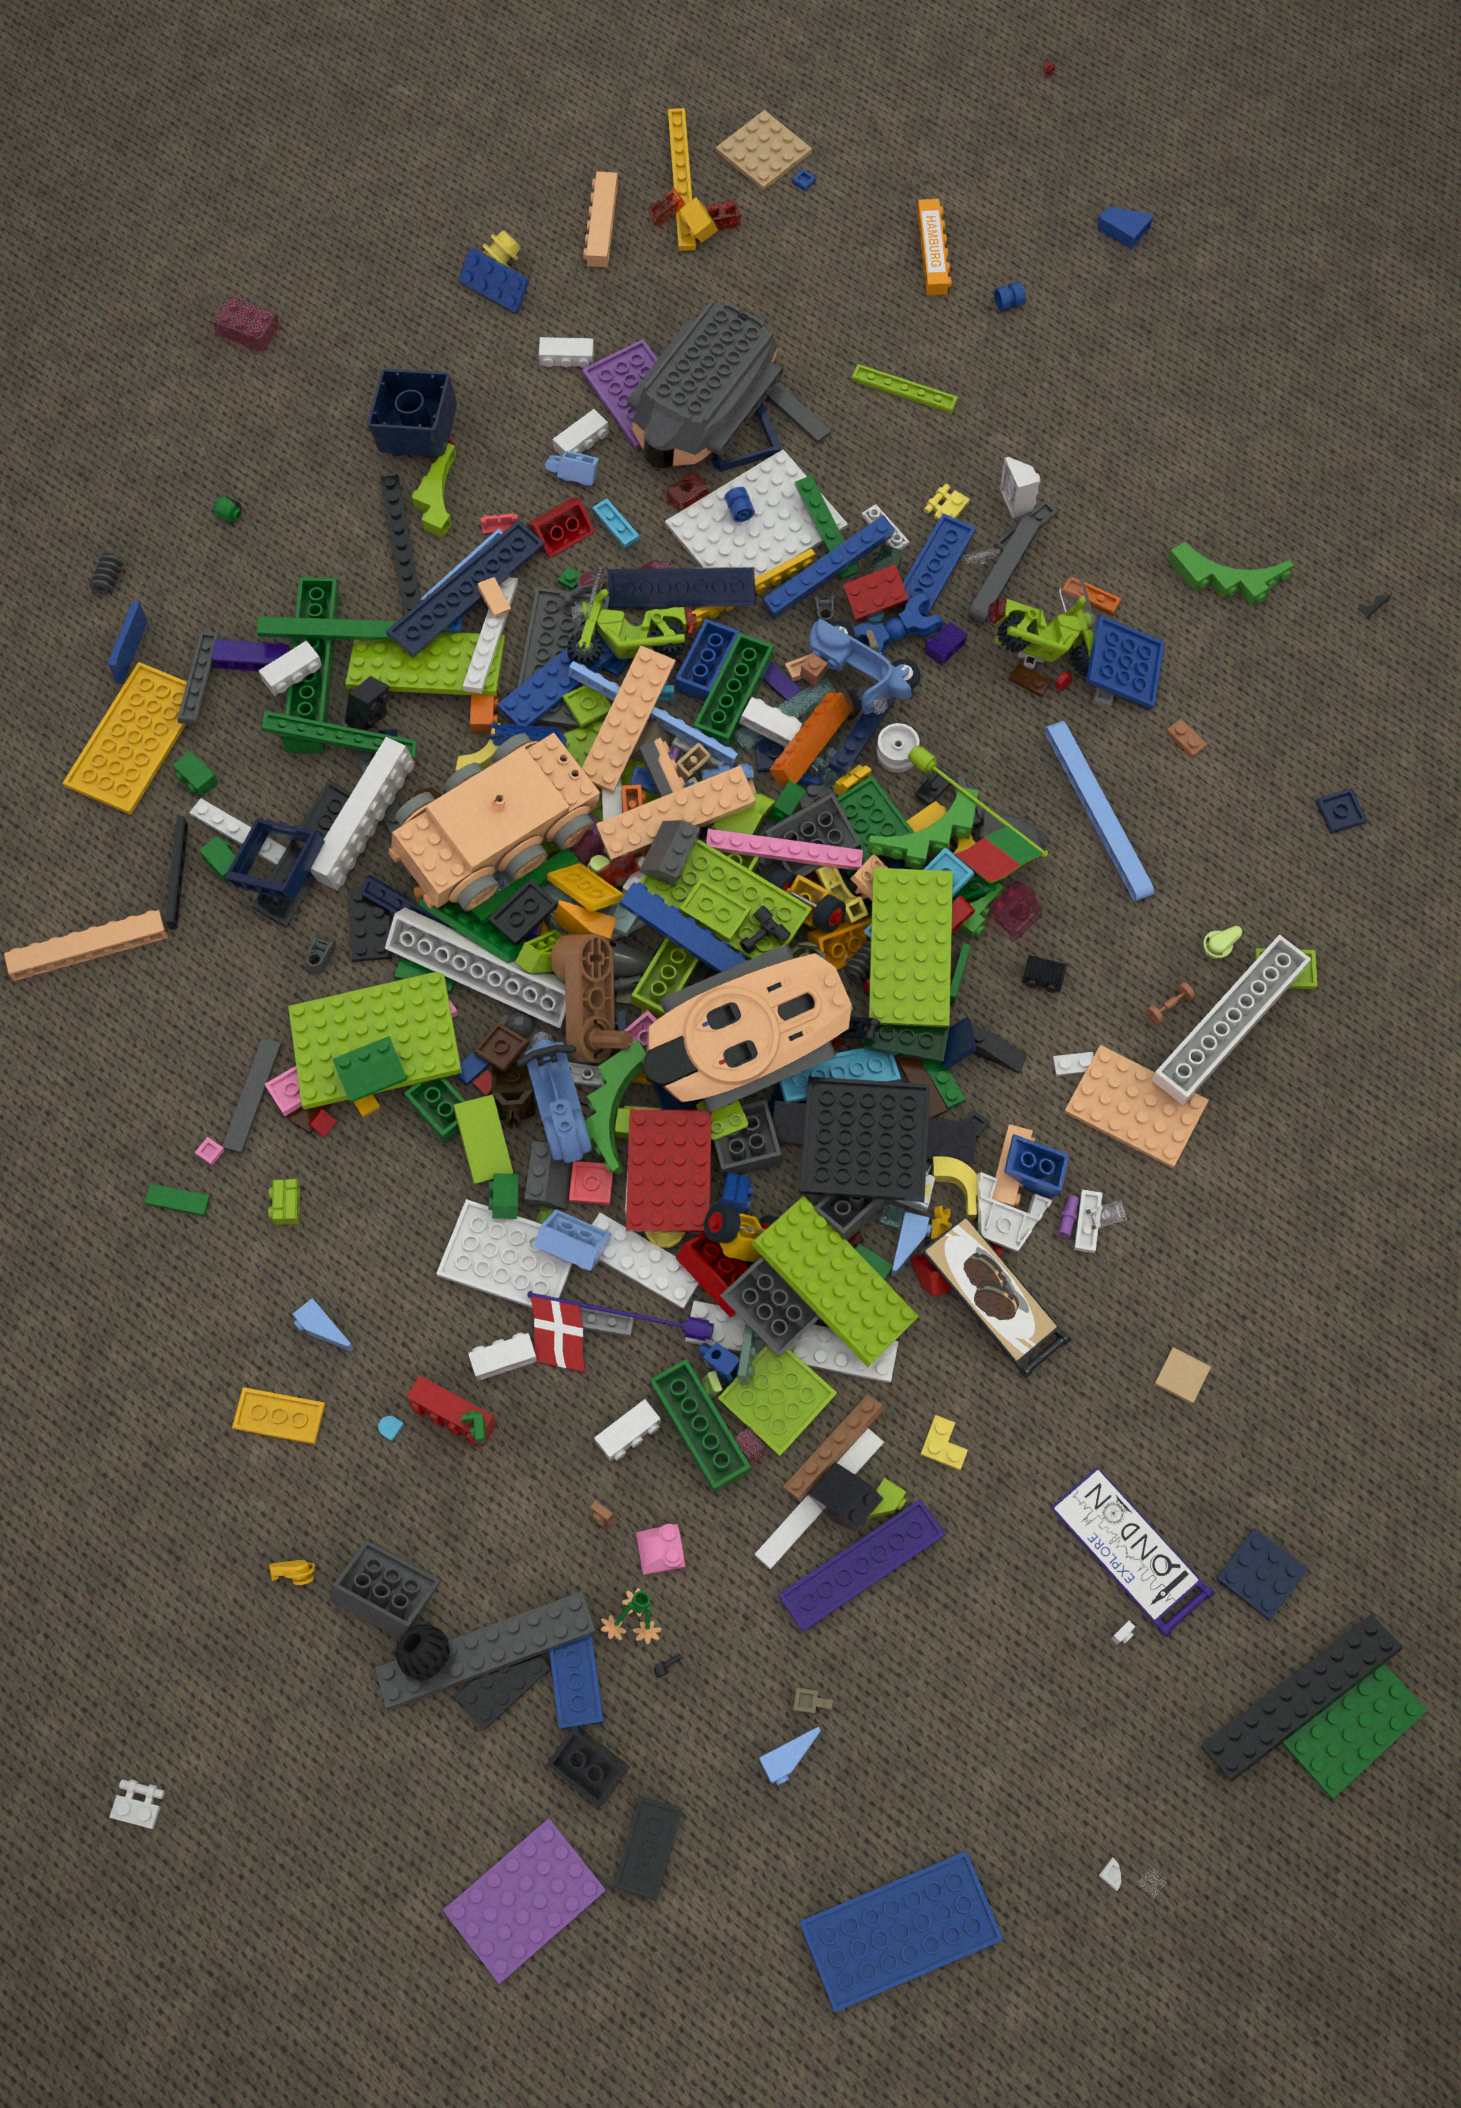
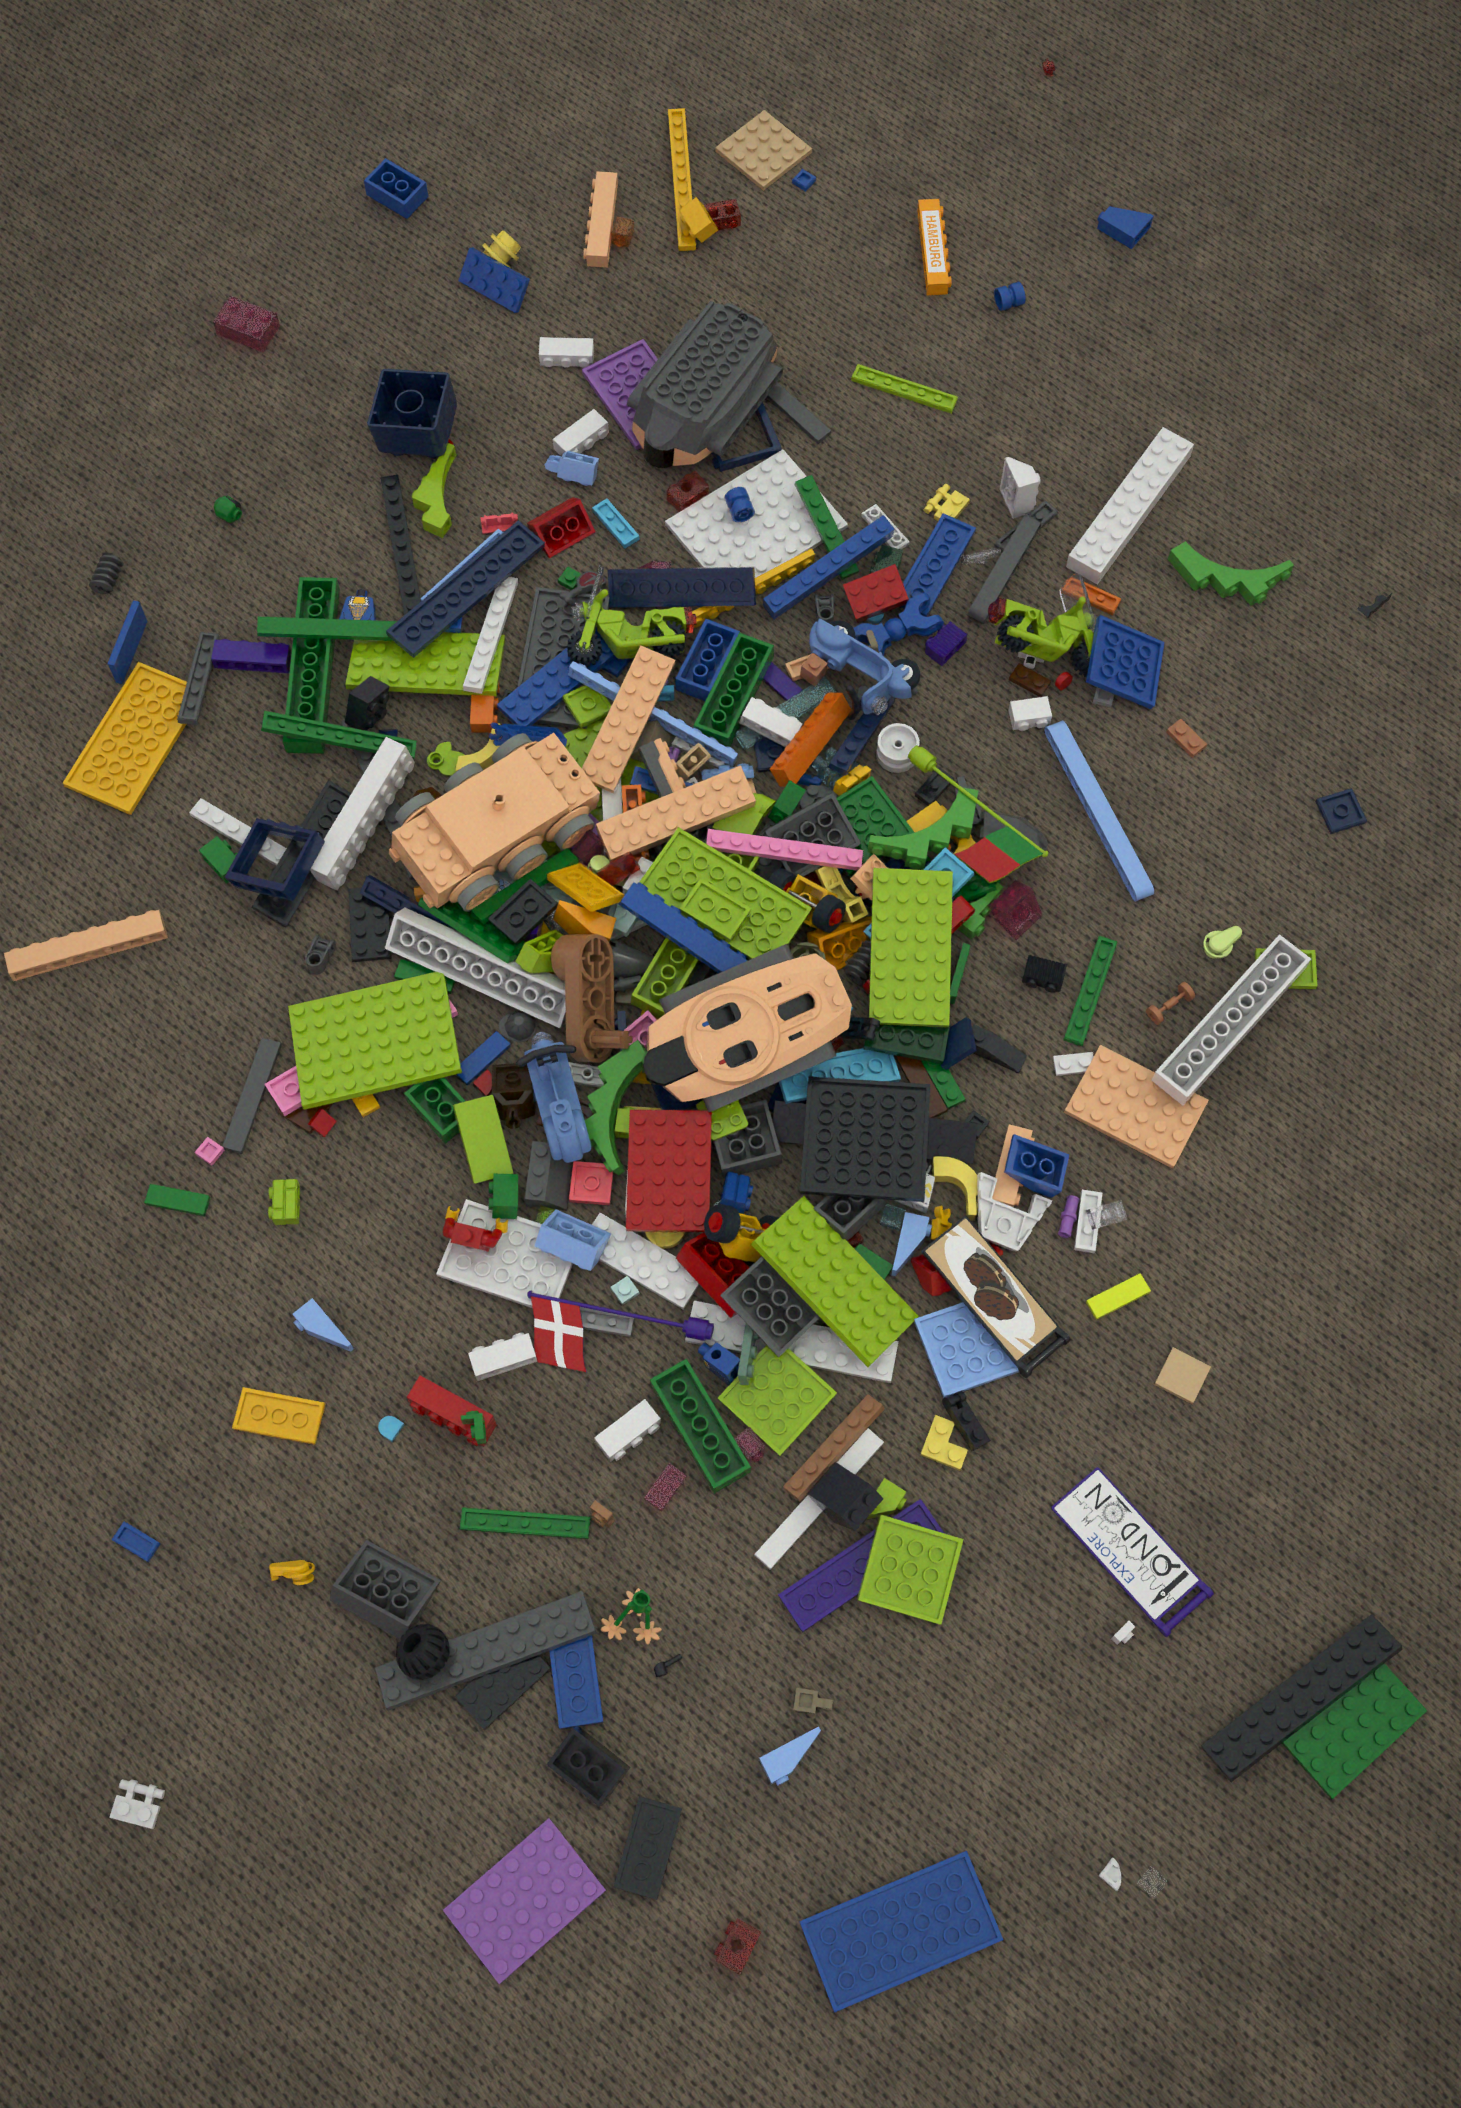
(136, 1541): none -> blue tile
(177, 872): black tile -> none
(195, 774): green brick -> none
(290, 668): white brick -> none
(359, 607): none -> torso
(369, 1069): green slope -> none
(396, 188): none -> blue brick
(447, 758): none -> lime plate
(470, 1235): none -> red torso
(494, 597): light nougat tile -> none
(501, 1047): reddish brown tile -> none
(525, 1523): none -> green tile
(622, 232): none -> clear orange brick
(624, 1290): none -> light aqua plate
(660, 1549): bright pink slope -> none
(665, 1487): none -> clear pink plate
(666, 206): clear red piece -> none
(670, 851): dark grey slope -> none
(711, 1384): yellowish green tile -> none
(736, 1960): none -> clear red brick
(768, 928): black bar -> none
(910, 1569): none -> lime plate
(961, 1350): none -> light blue plate
(965, 1420): none -> black plate
(1030, 713): none -> white brick
(1090, 991): none -> green tile
(1118, 1296): none -> neon yellow tile
(1129, 505): none -> white brick
(1261, 1574): dark blue plate -> none

